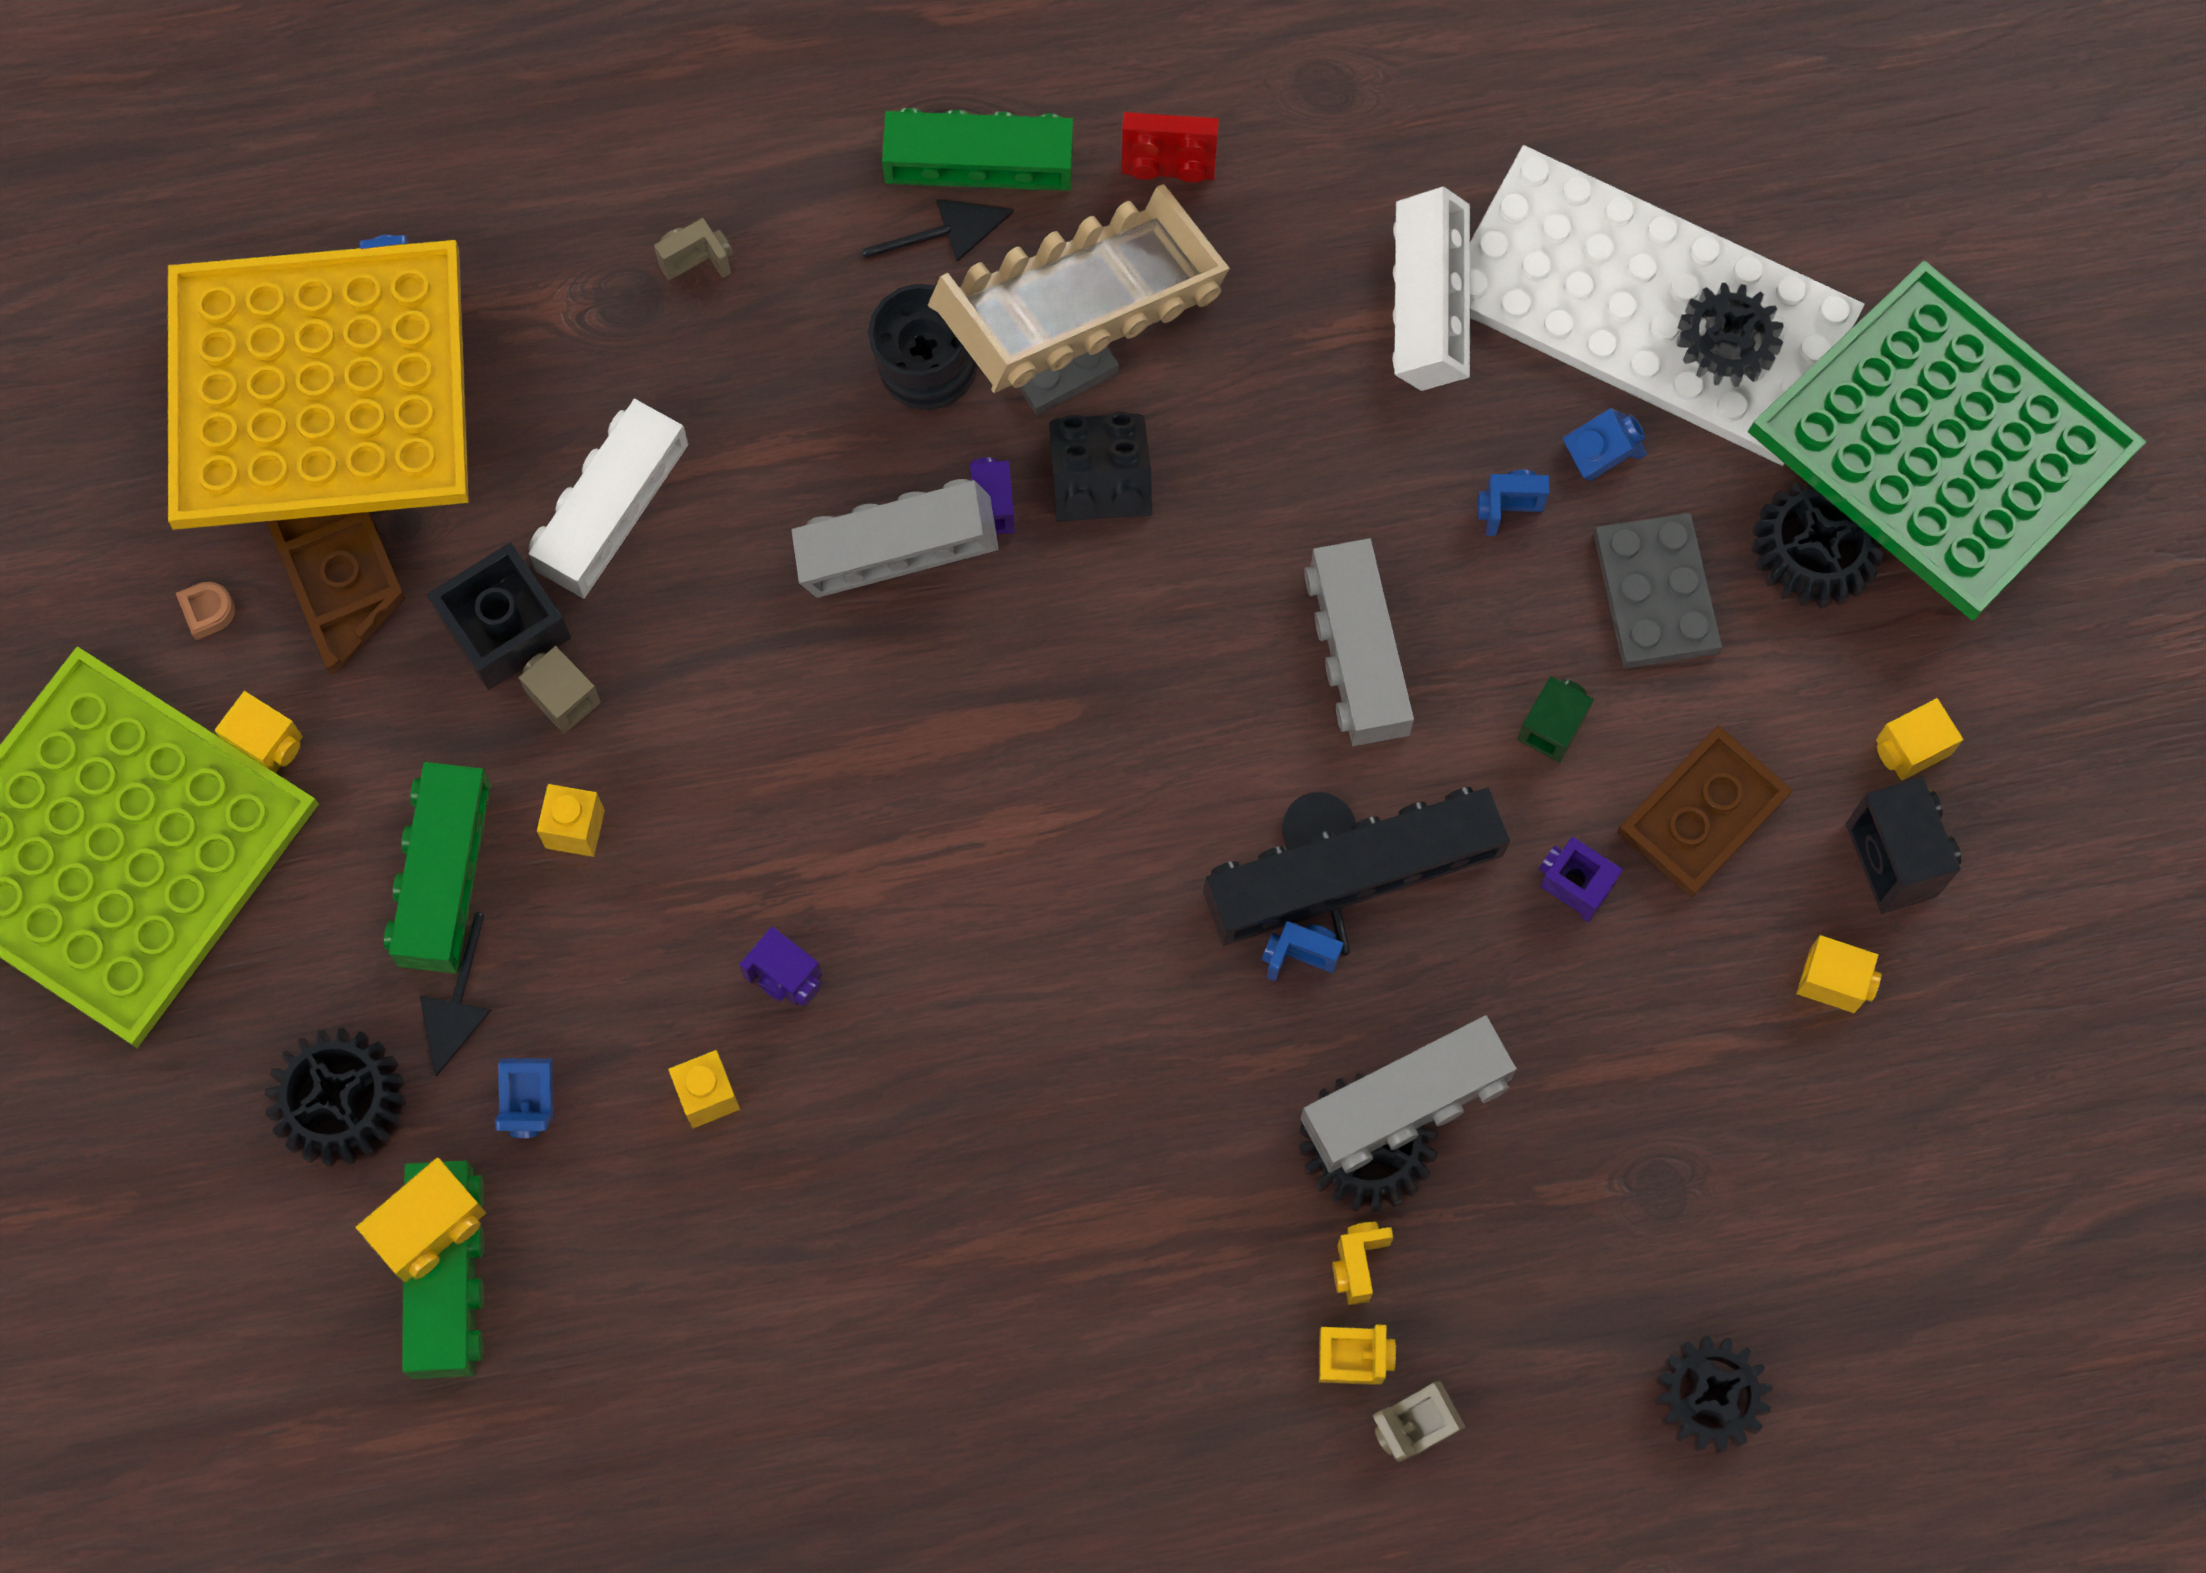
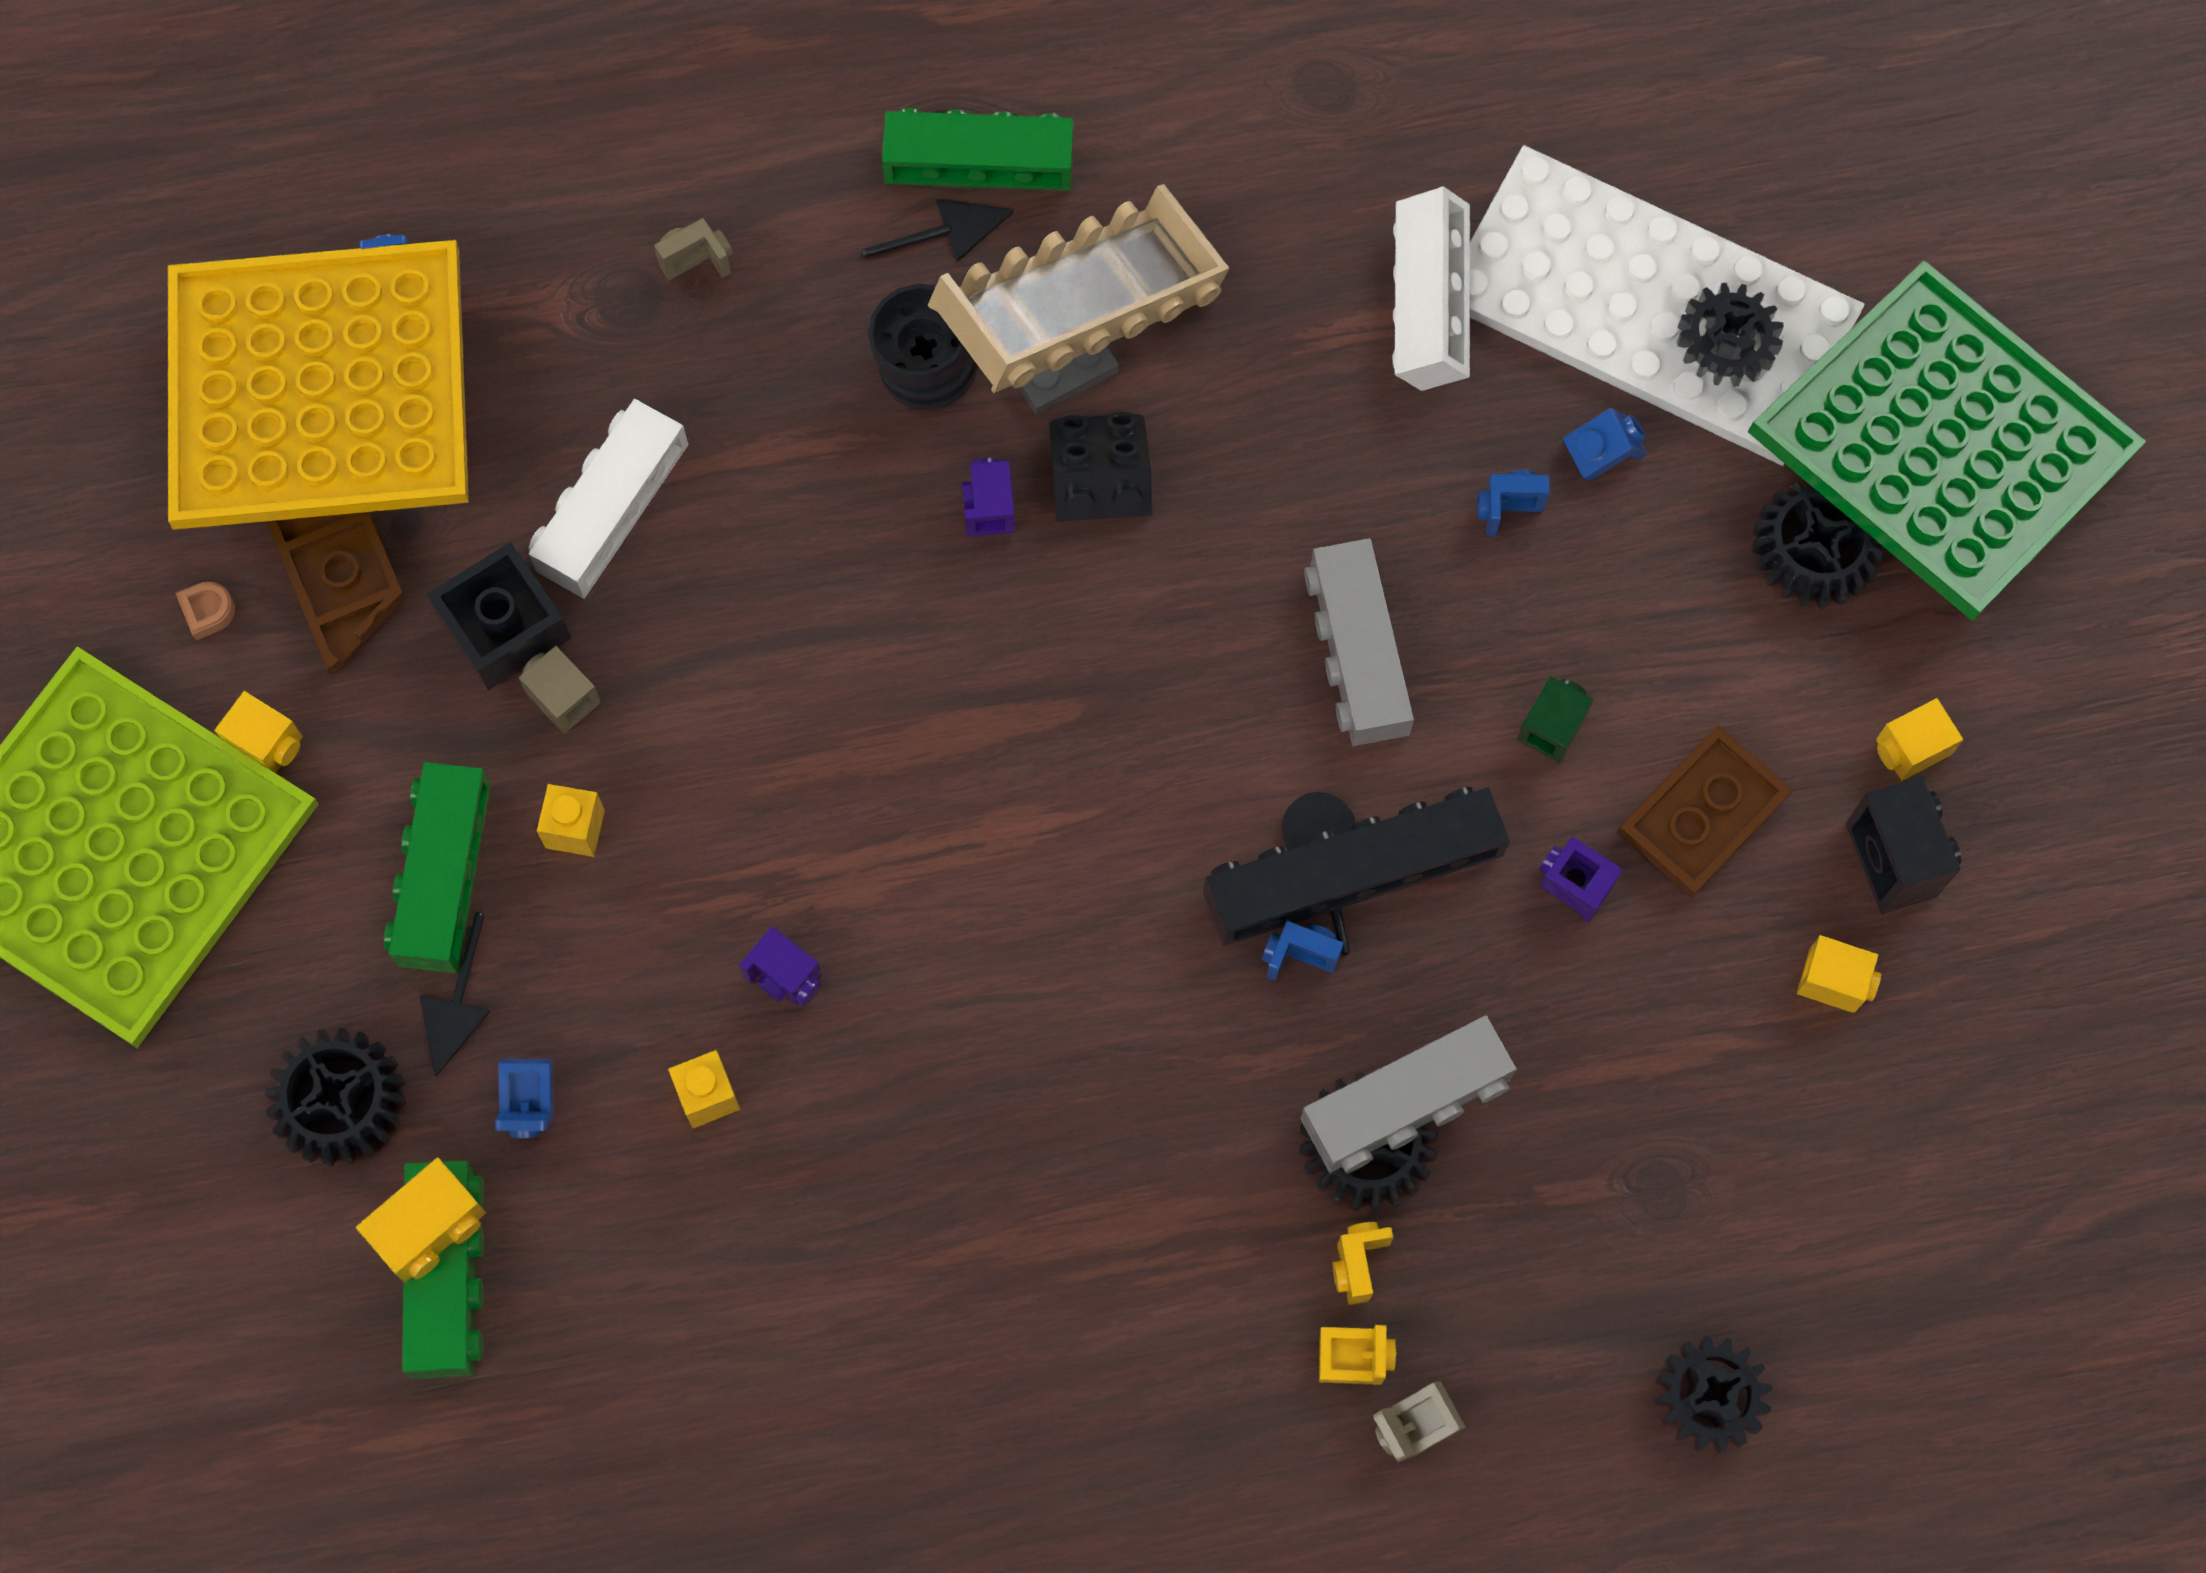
(894, 538): light grey brick -> none
(1169, 146): red plate -> none
(1657, 590): dark grey plate -> none

